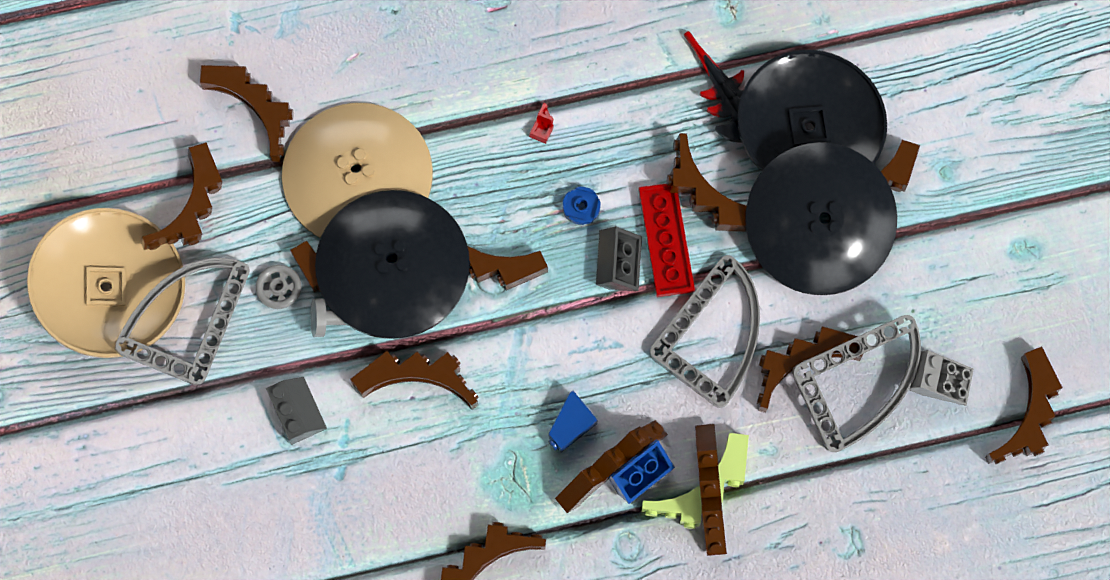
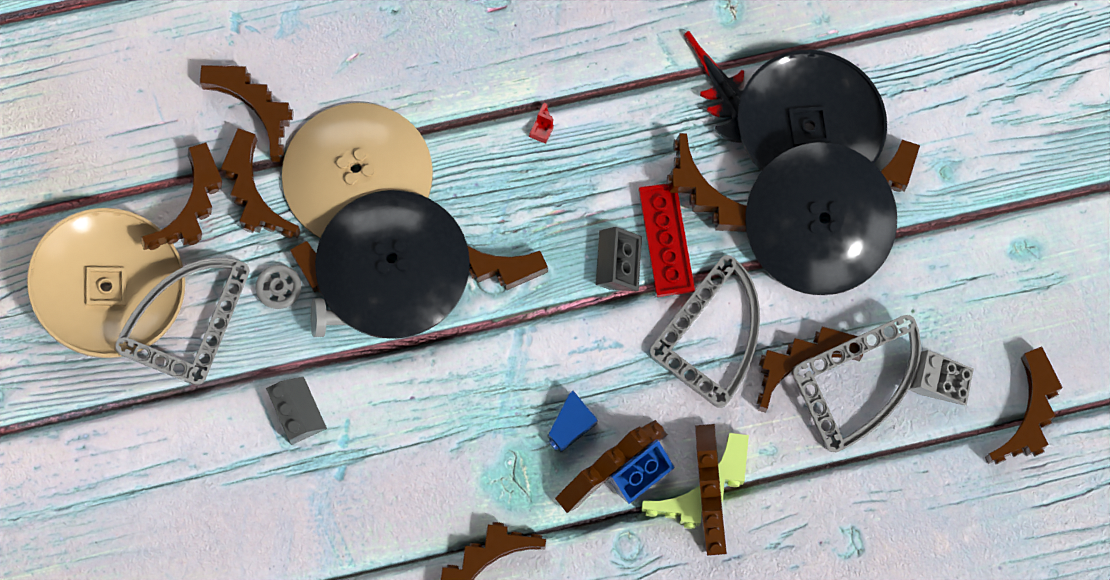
(239, 166): none -> reddish brown arch
(442, 373): reddish brown arch -> none
(575, 197): blue plate -> none

